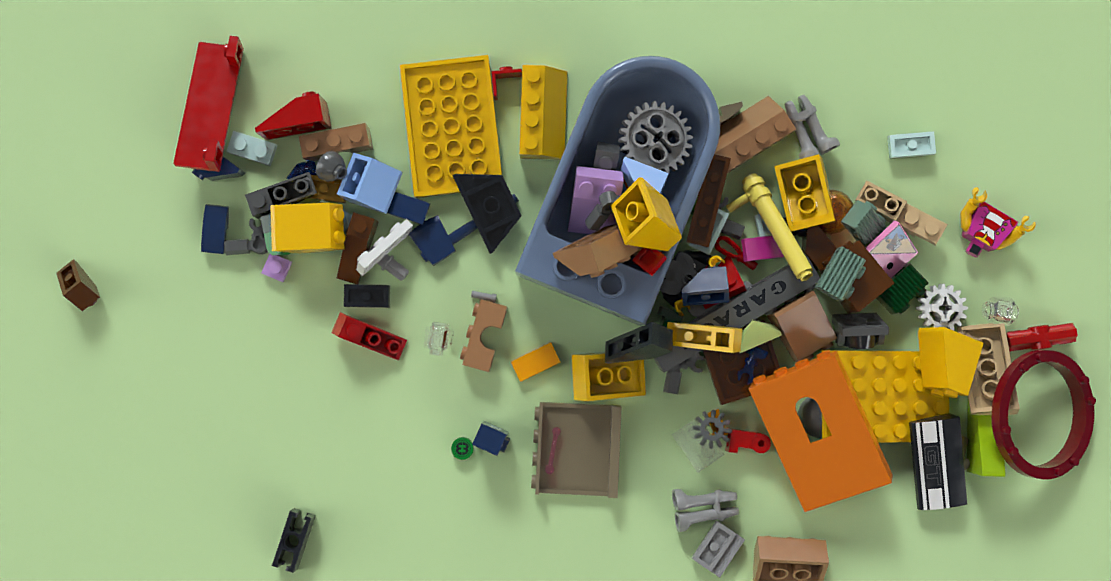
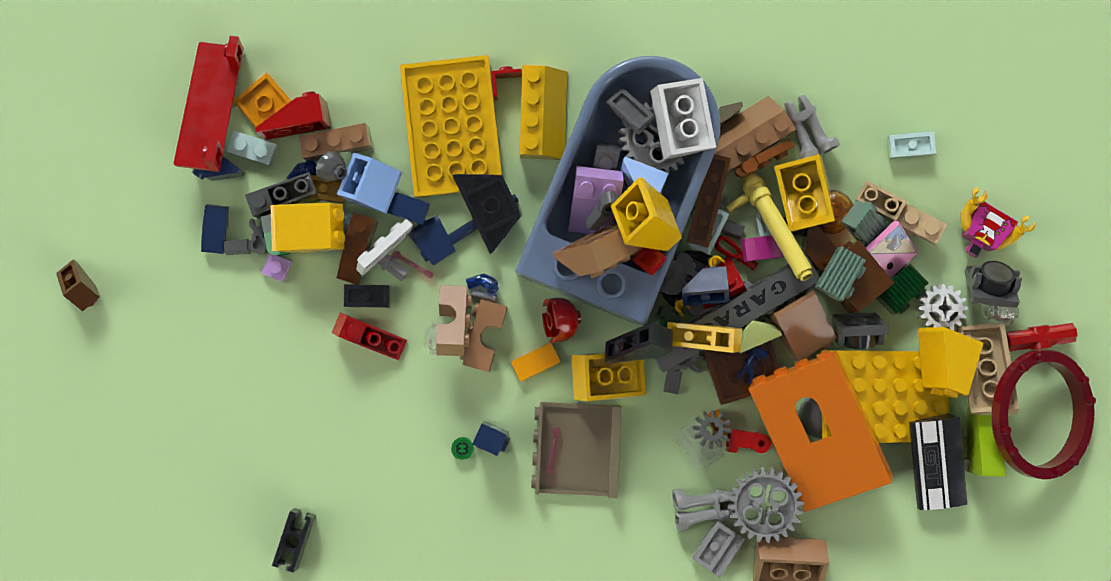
(261, 100): none -> light orange tile
(397, 255): none -> clear pink hinge
(452, 337): none -> arch
(485, 281): none -> clear blue arm
(560, 319): none -> red cylinder
(630, 110): none -> dark grey tile
(683, 118): none -> white slope
(763, 159): none -> dark orange hinge
(785, 508): none -> light grey gear
(993, 284): none -> piece

